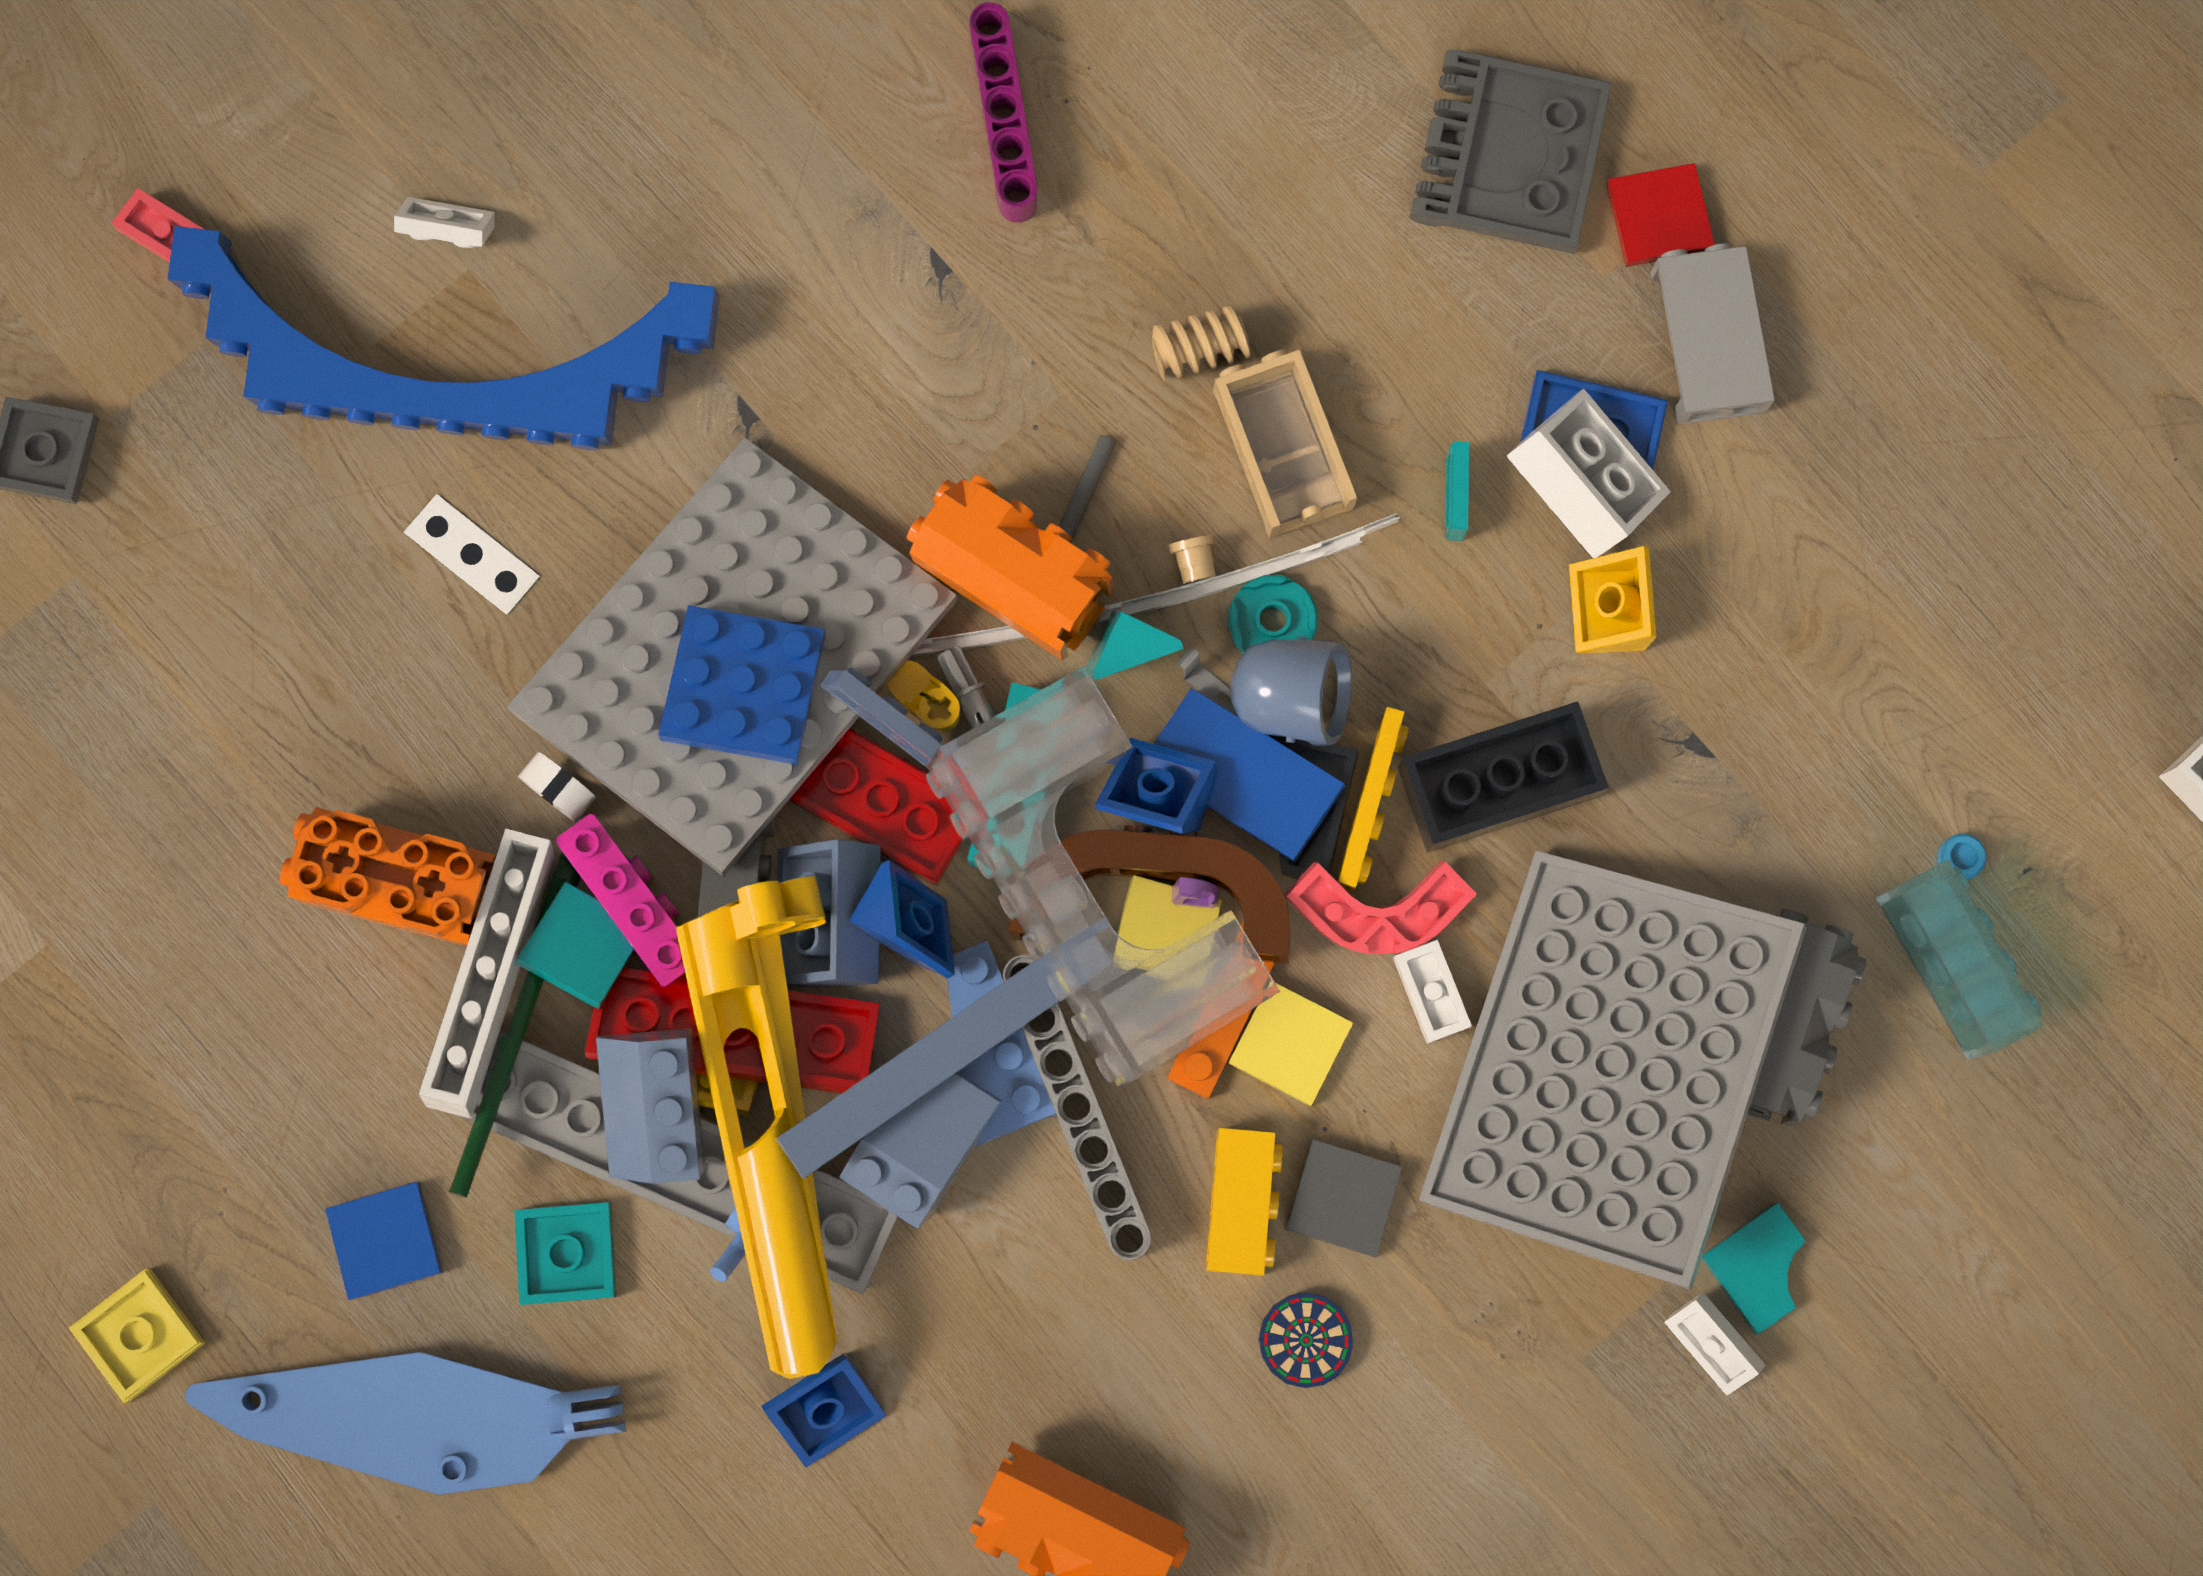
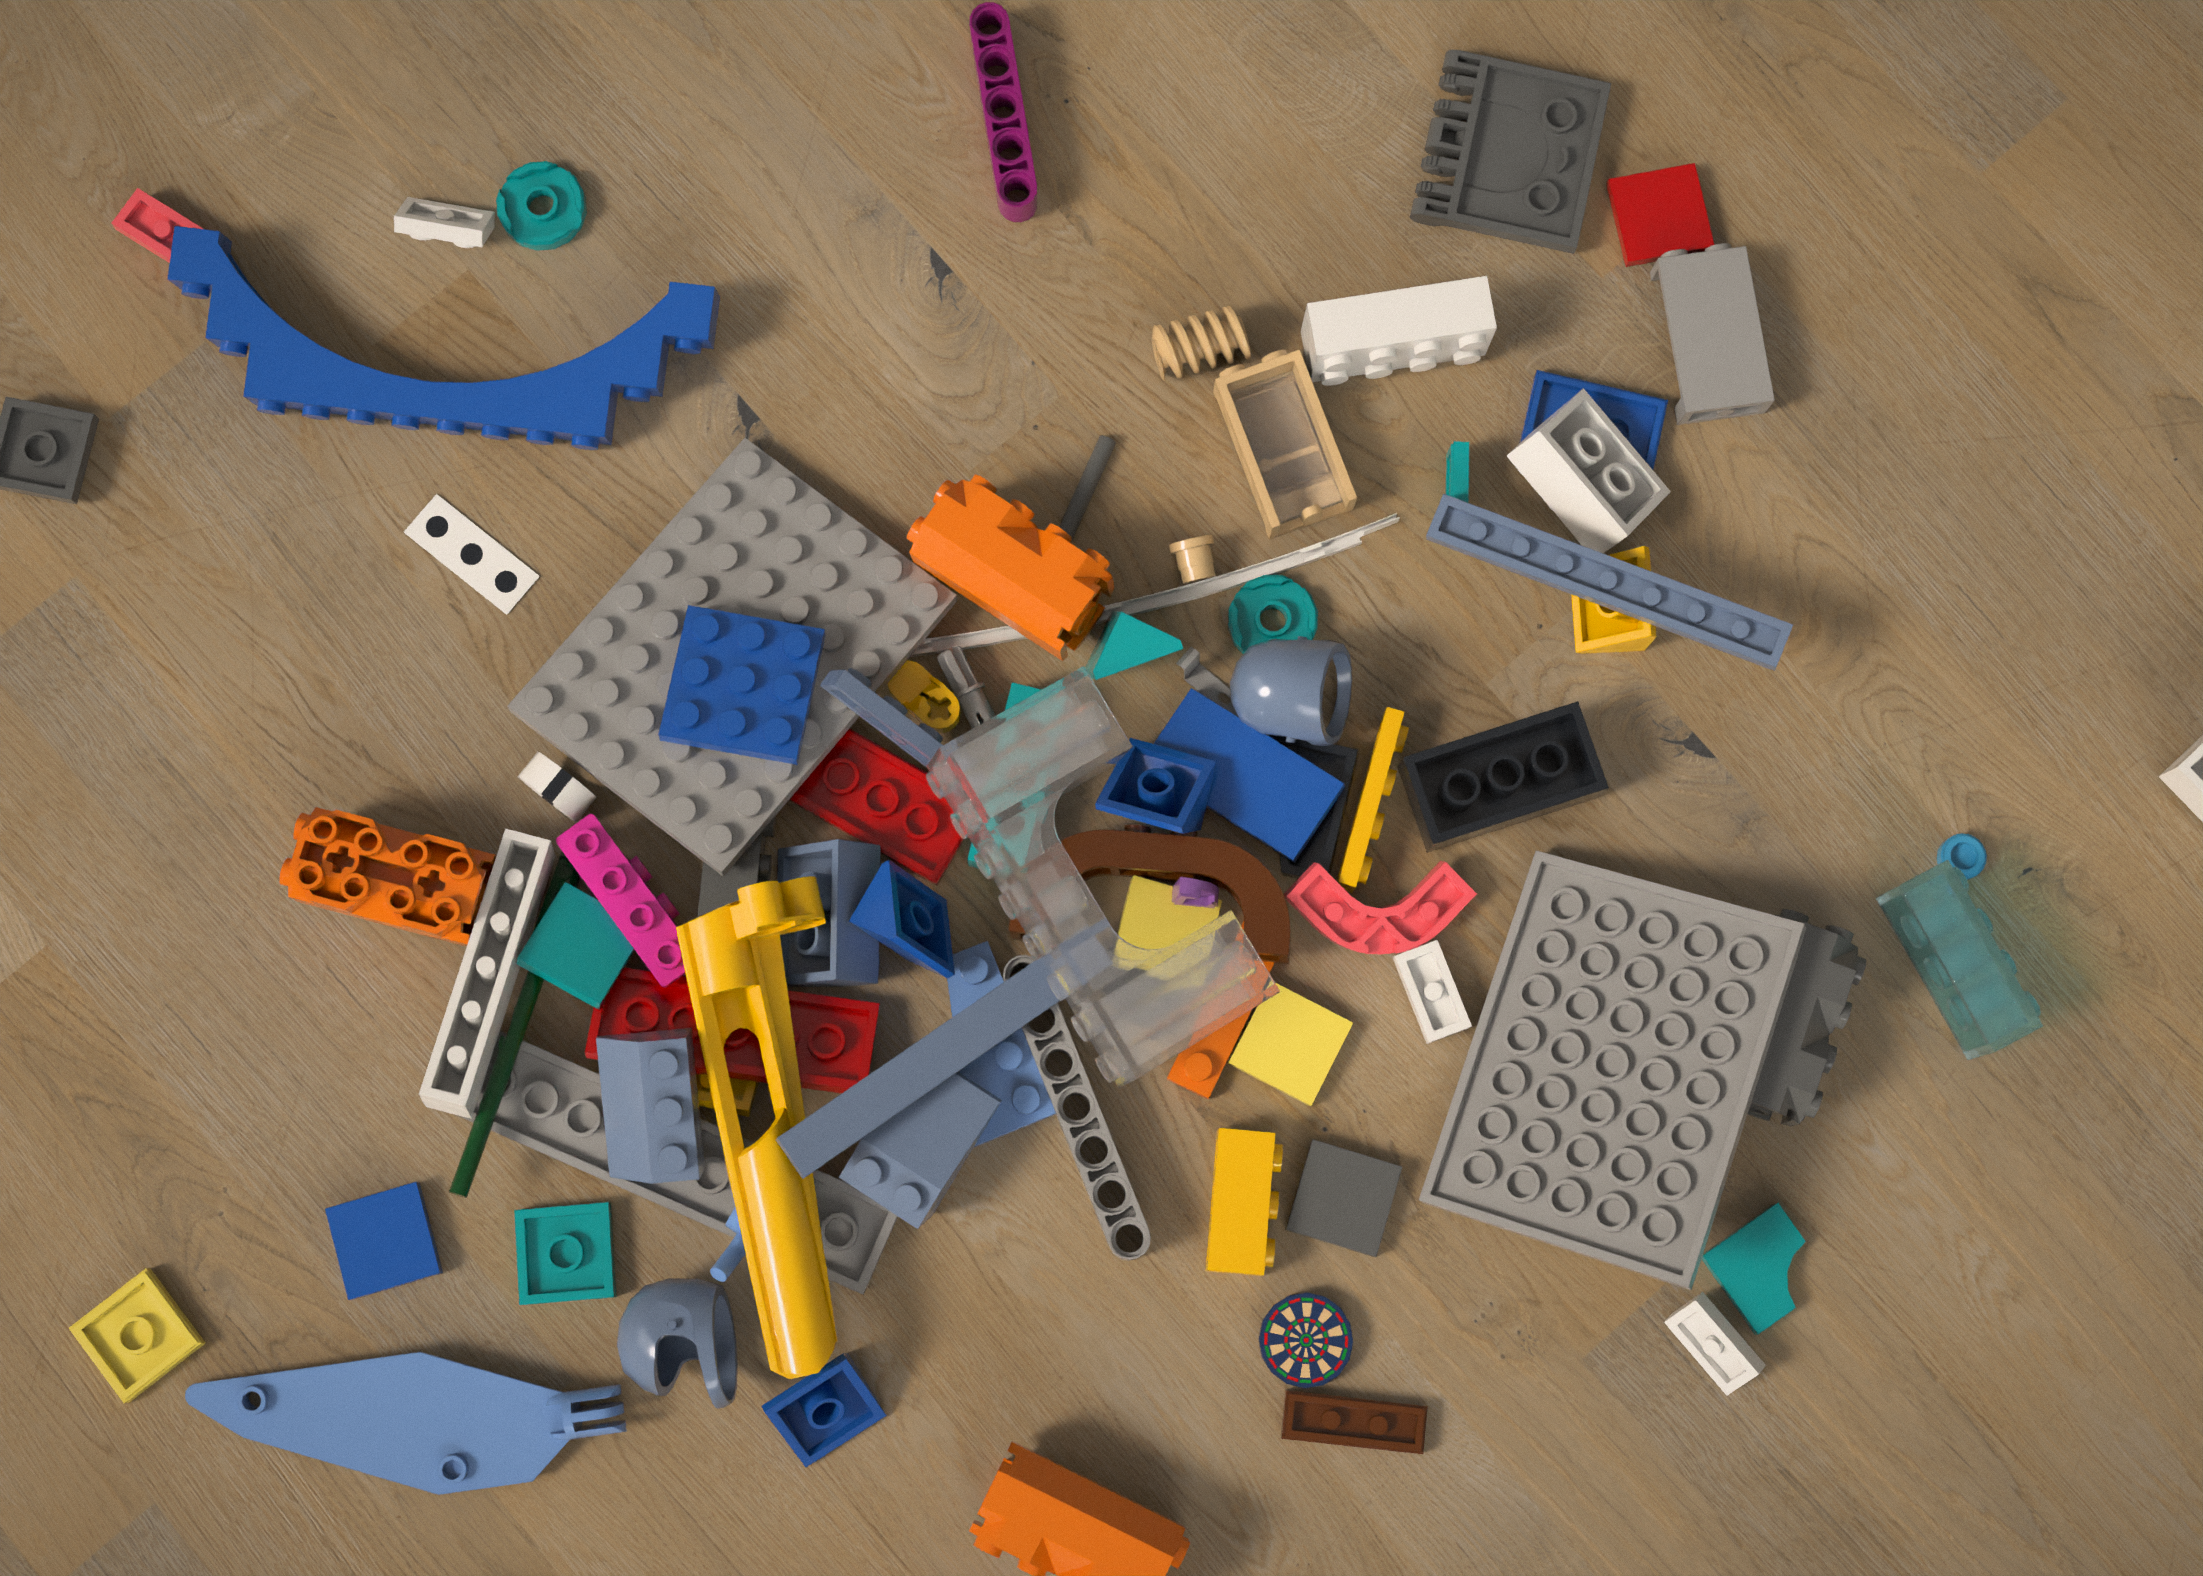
(545, 230): none -> teal tile
(677, 1324): none -> sand blue piece
(1354, 1422): none -> reddish brown tile
(1398, 330): none -> white brick
(1609, 582): none -> sand blue plate

